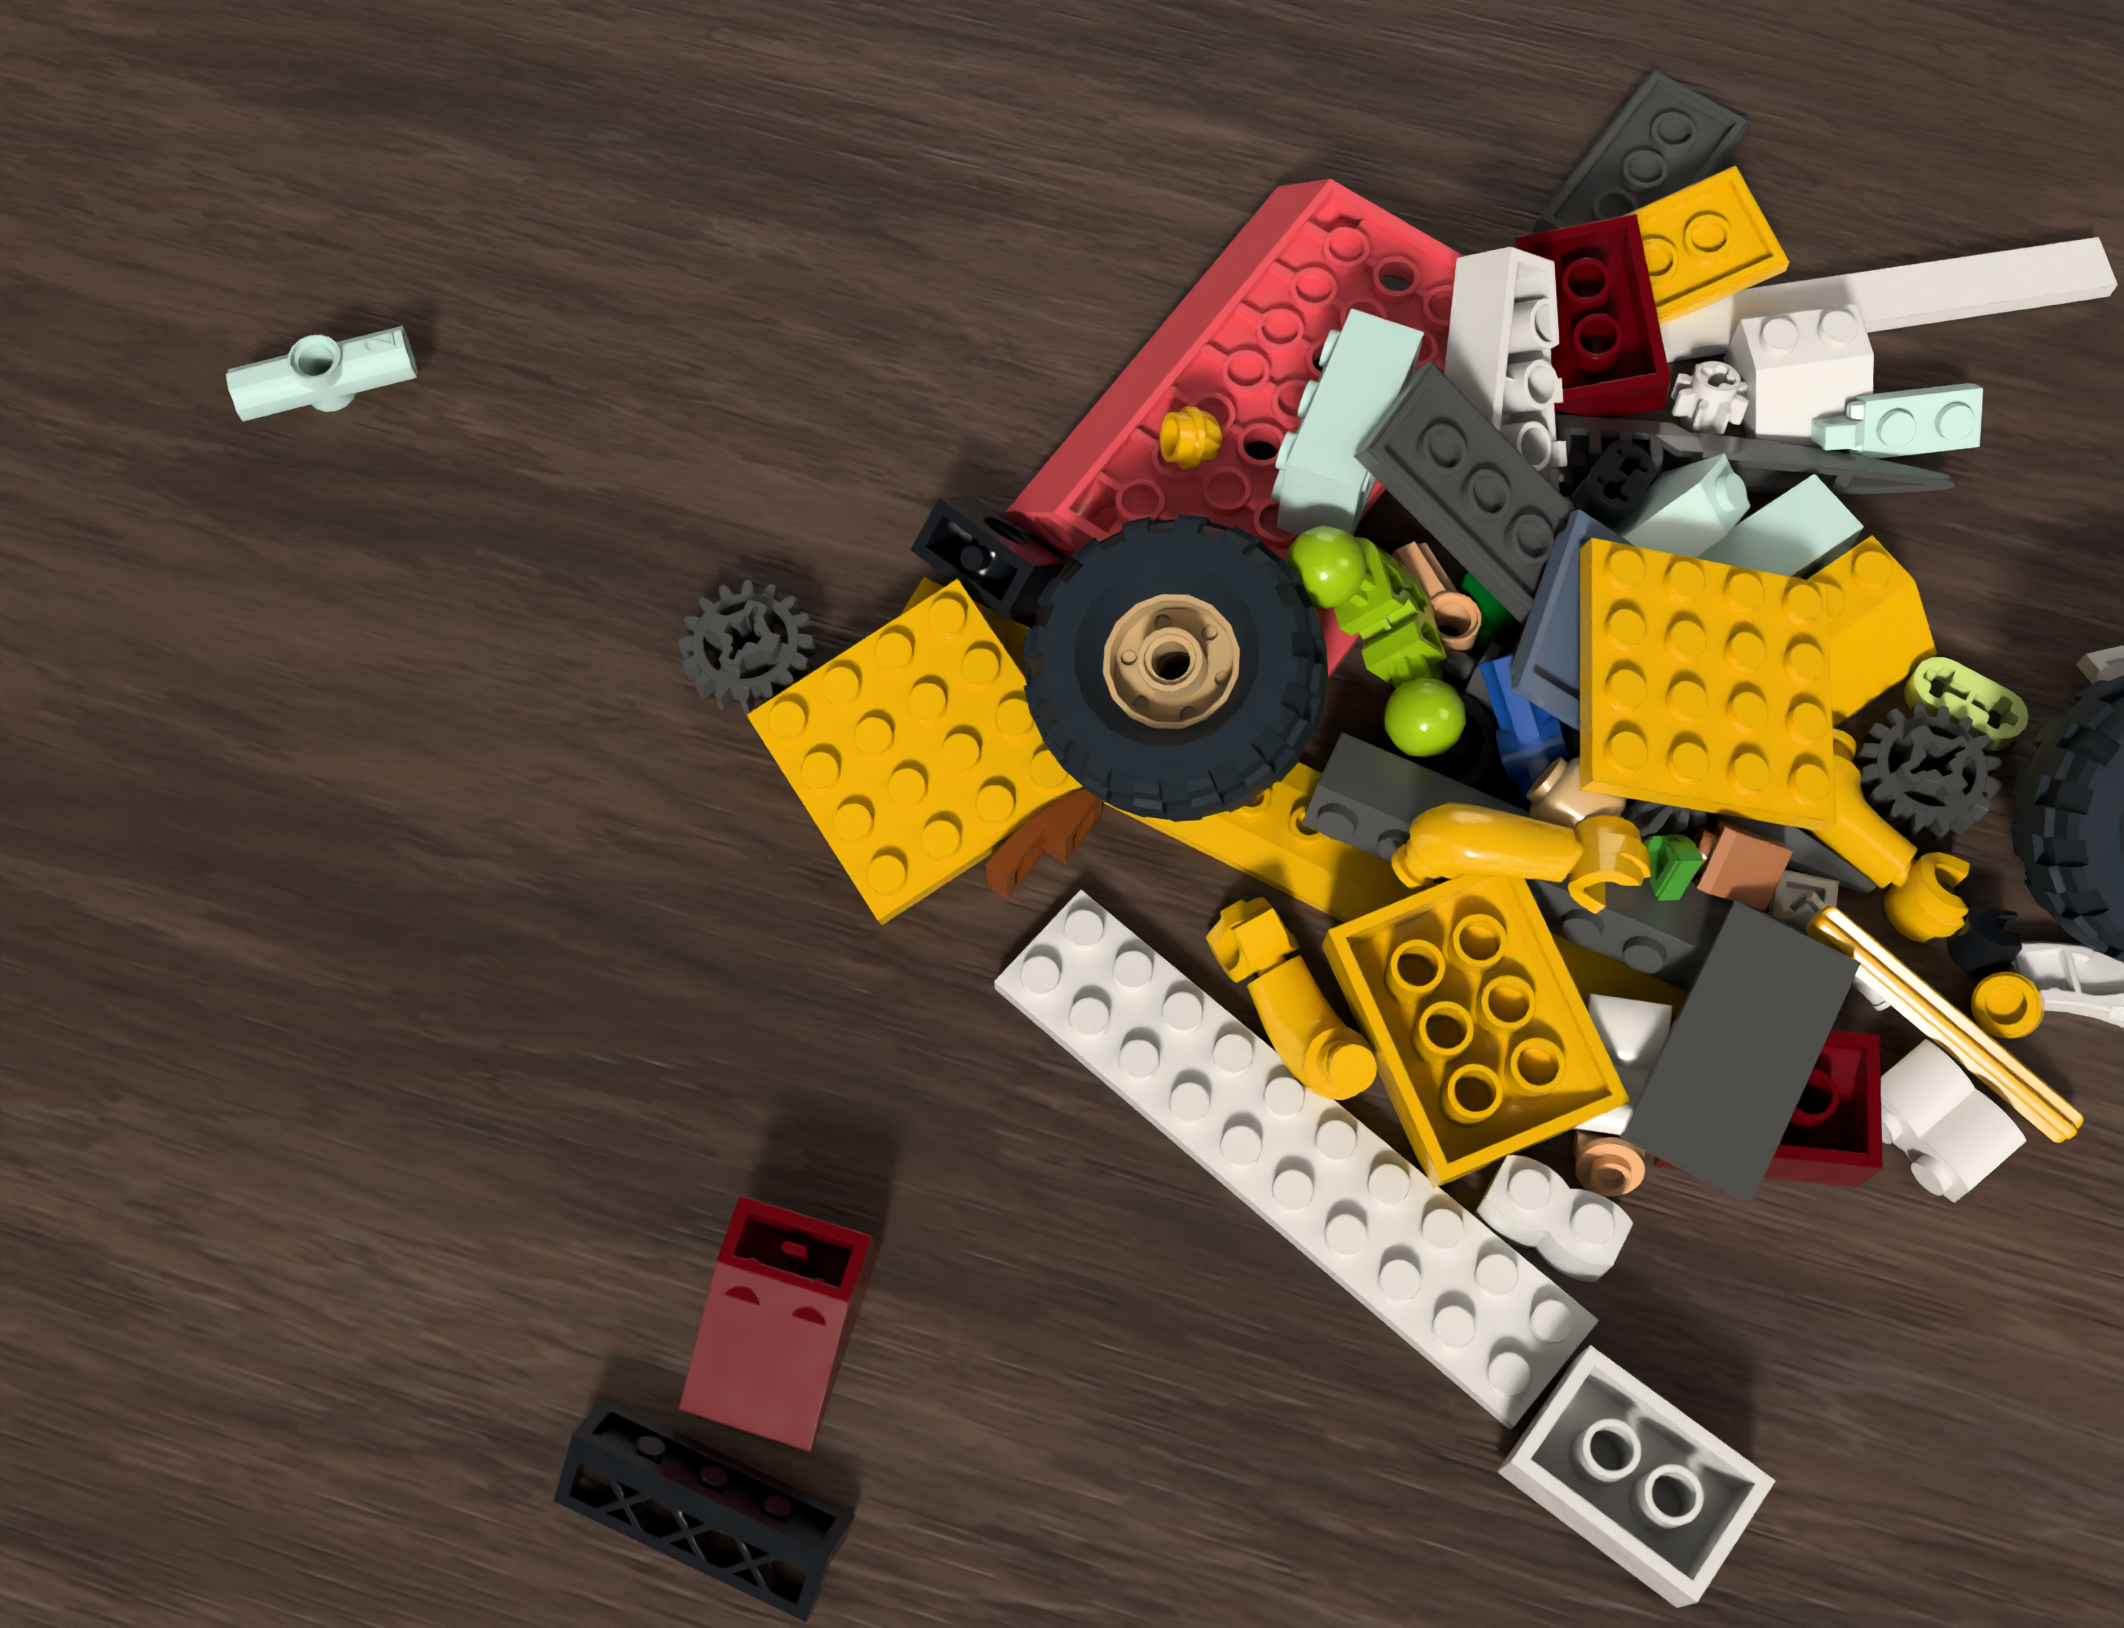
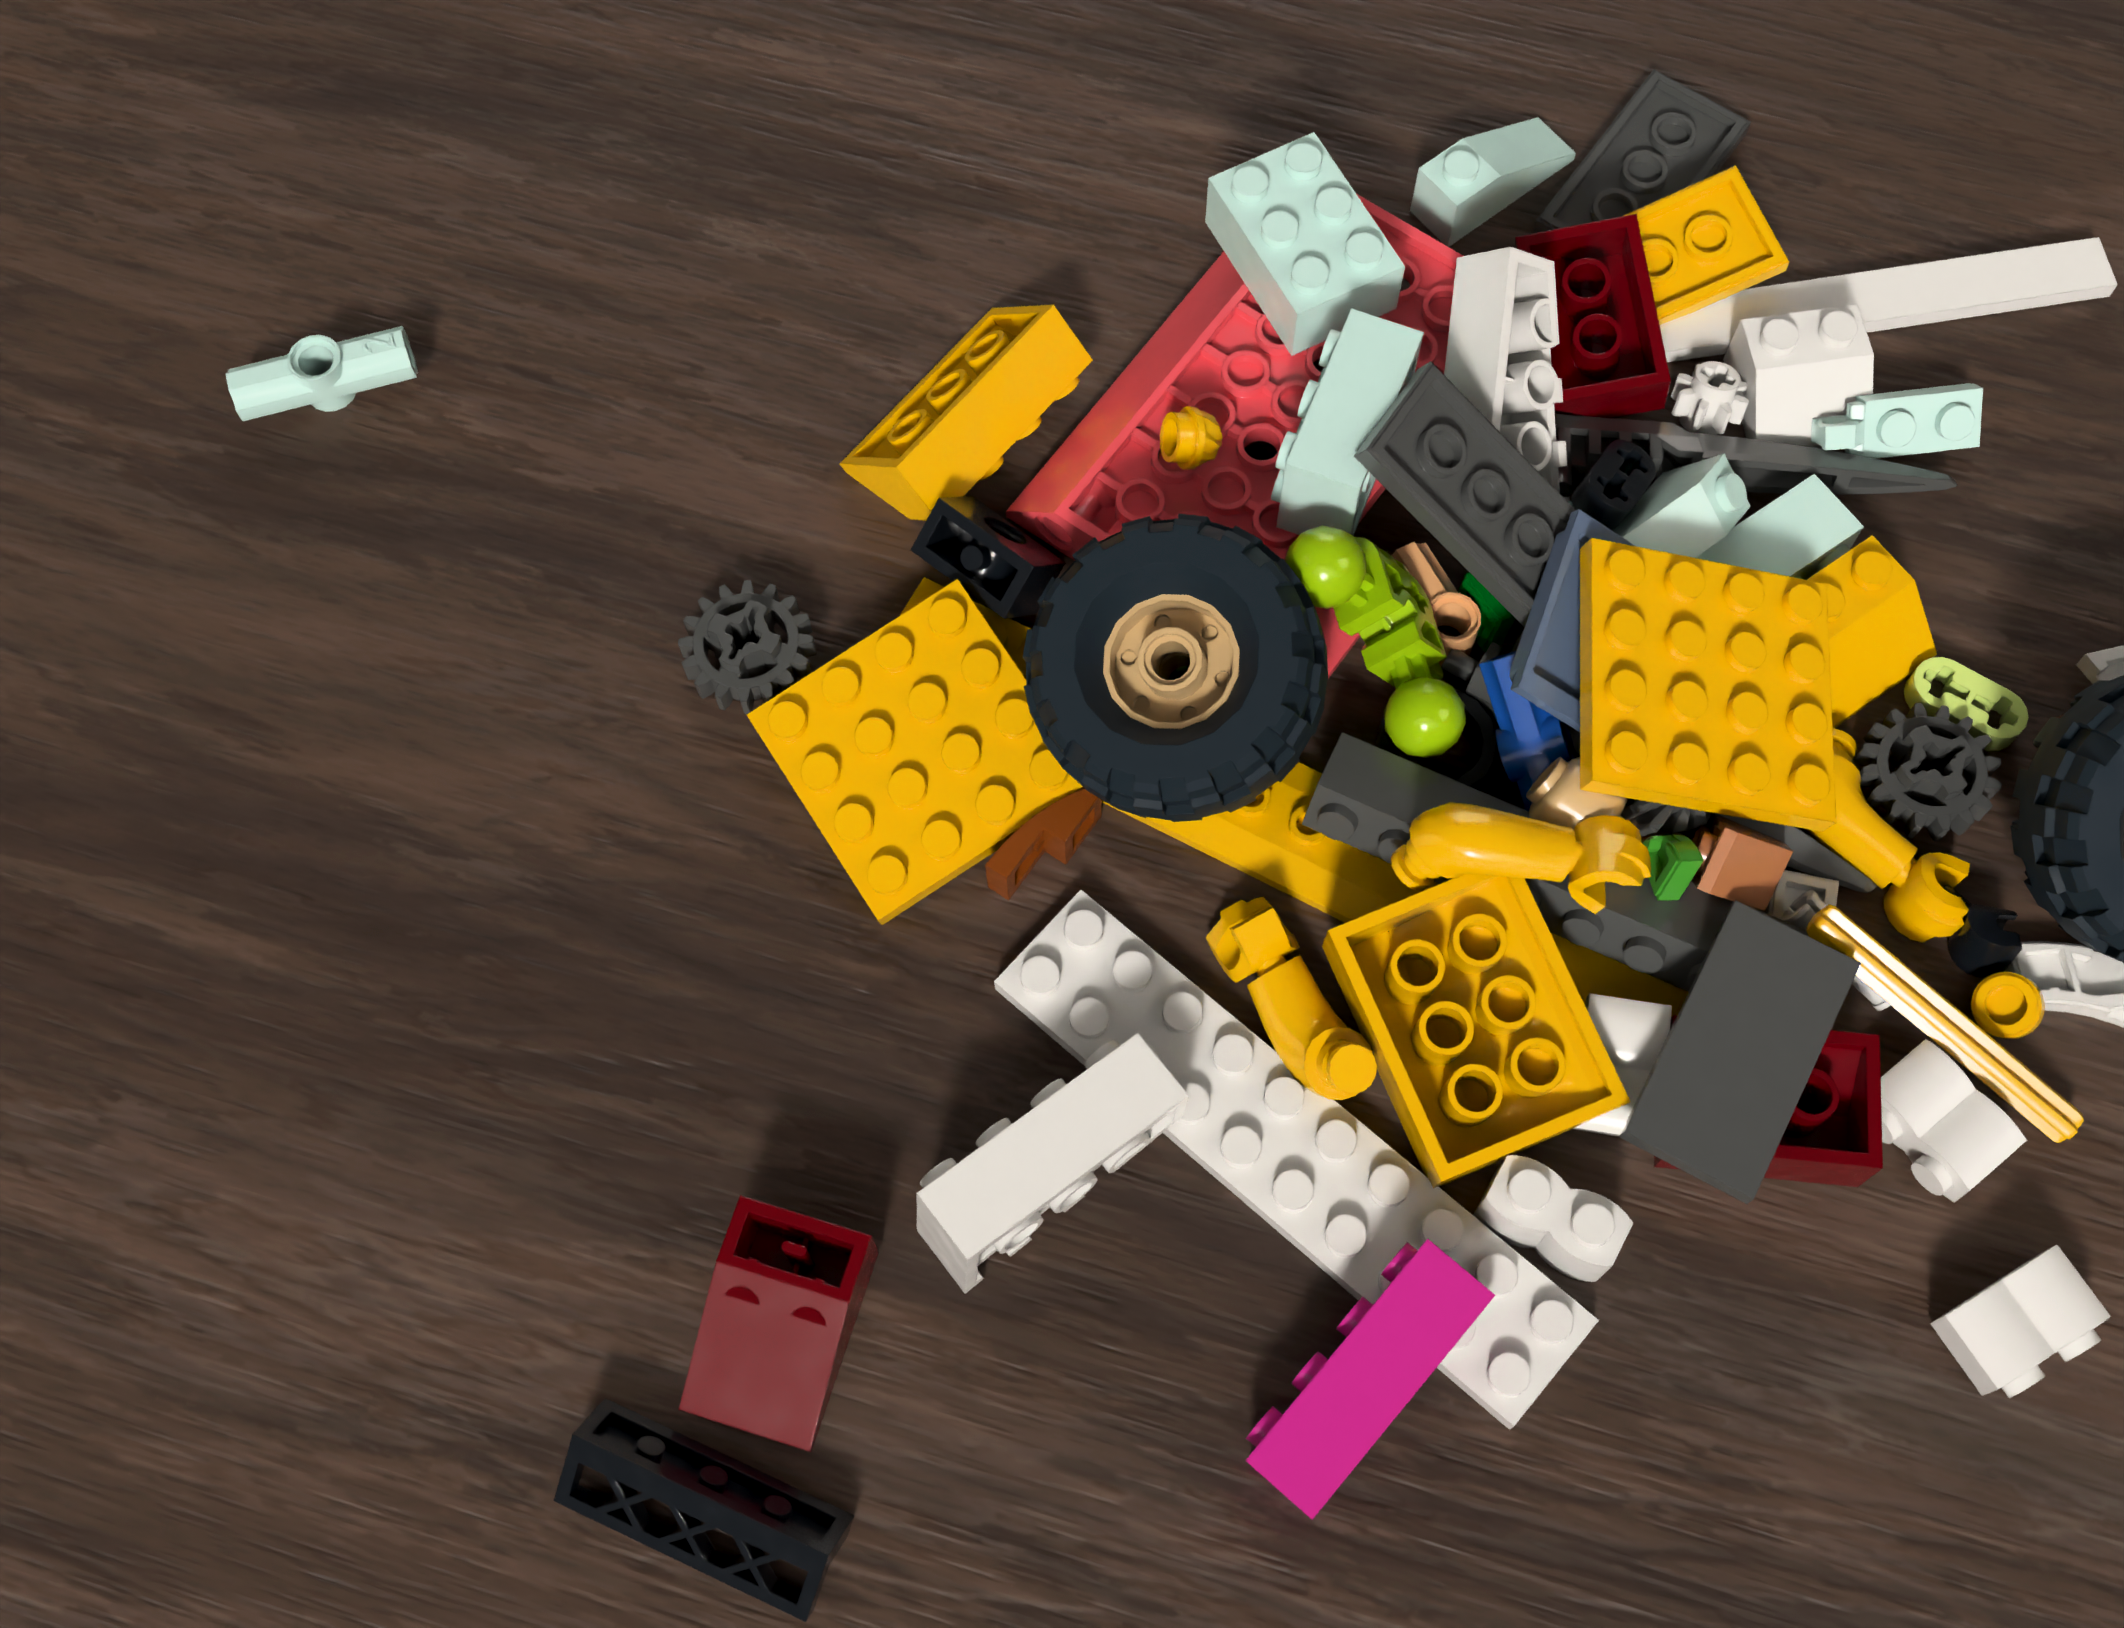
(970, 409): none -> yellow slope
(1046, 1157): none -> white wedge
(1302, 242): none -> light aqua brick
(1368, 1378): none -> dark pink brick
(1485, 176): none -> light aqua slope
(1607, 1163): light nougat plate -> none
(1636, 1478): white brick -> none
(2022, 1322): none -> white brick

